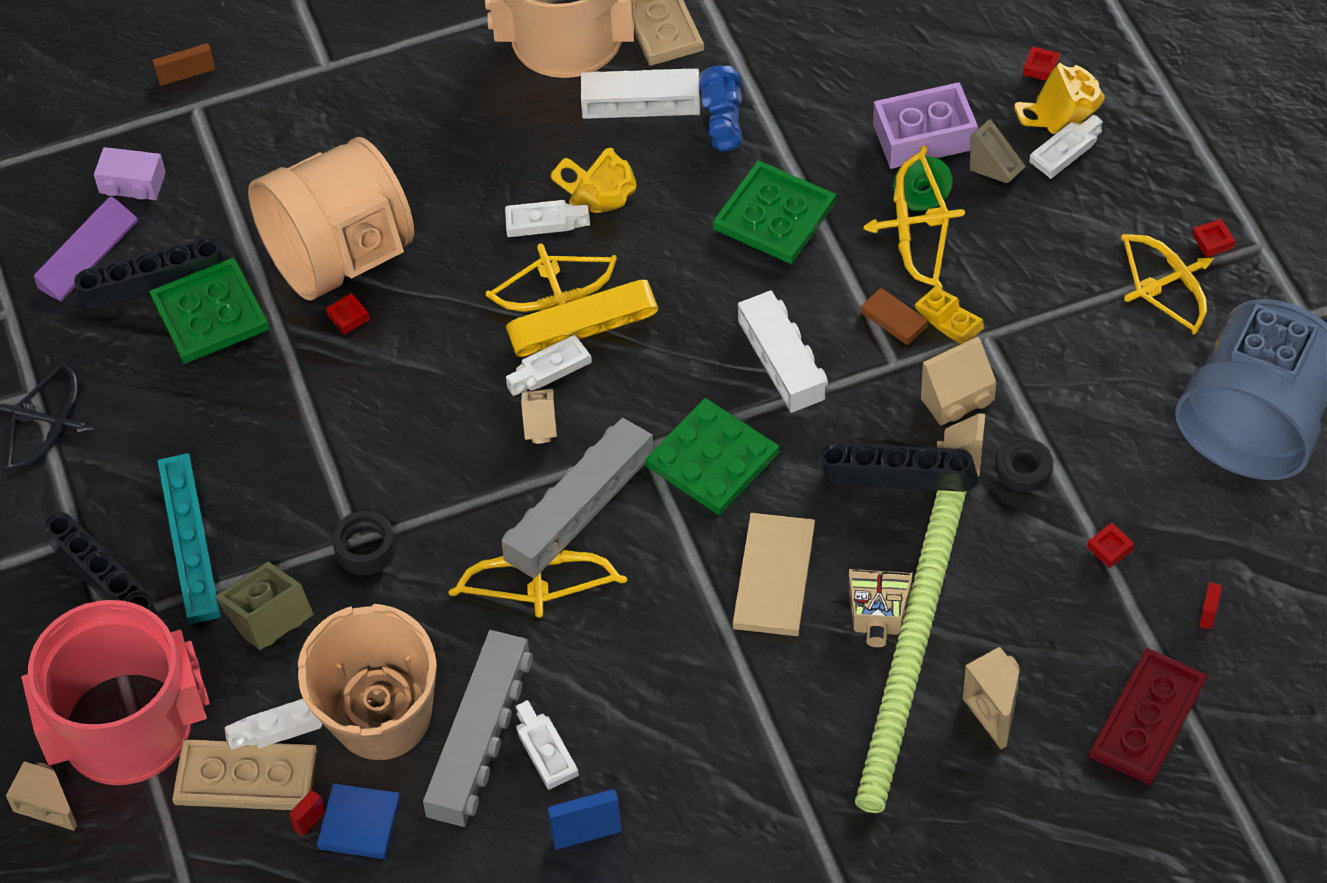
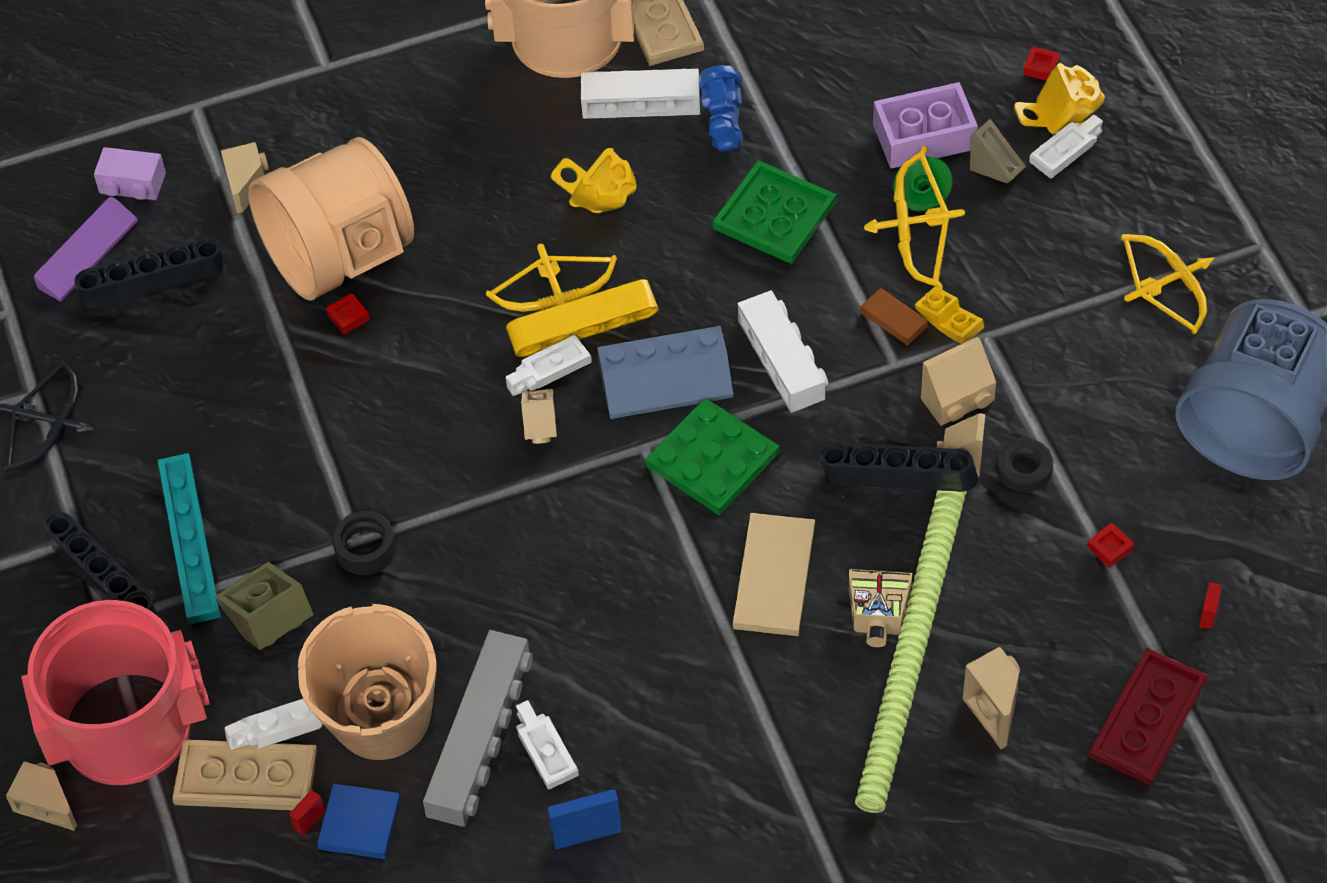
(184, 64): dark orange tile -> none
(209, 310): green plate -> none
(242, 167): none -> tan slope
(538, 588): yellow piece -> none
(545, 218): white hinge -> none
(577, 497): light grey brick -> none
(665, 372): none -> sand blue slope
(1213, 238): red plate -> none

